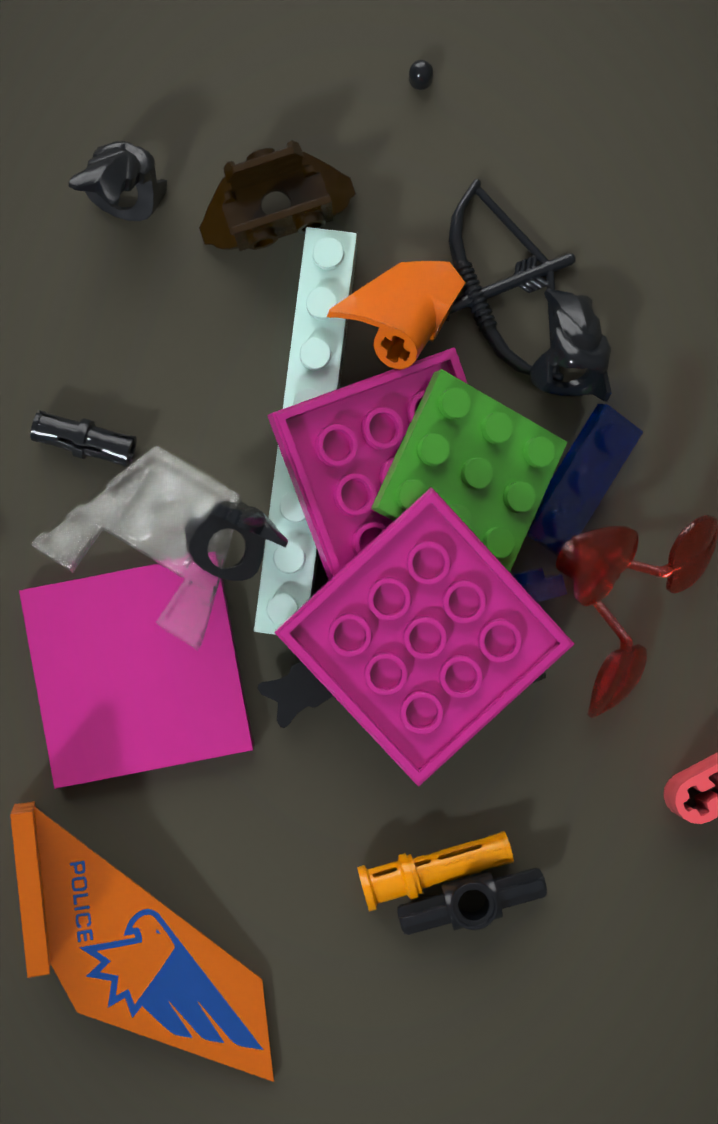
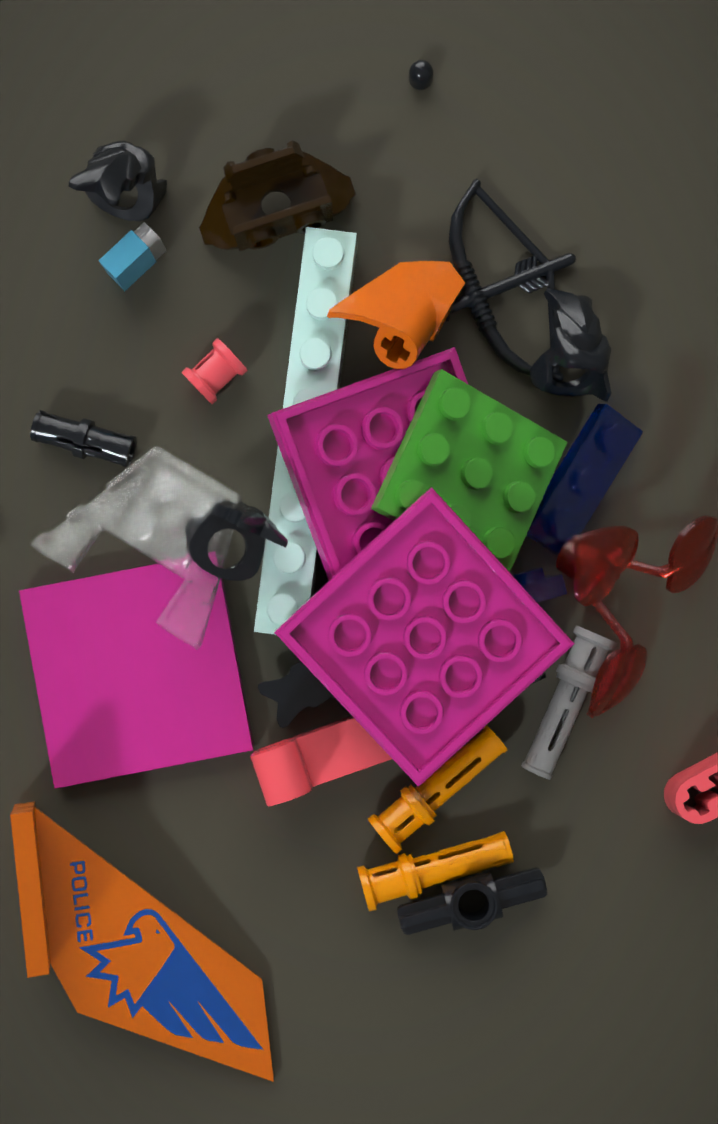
(133, 256): none -> medium azure piece
(214, 371): none -> coral bush
(313, 758): none -> coral beam
(418, 804): none -> light orange pin
(576, 680): none -> light grey pin

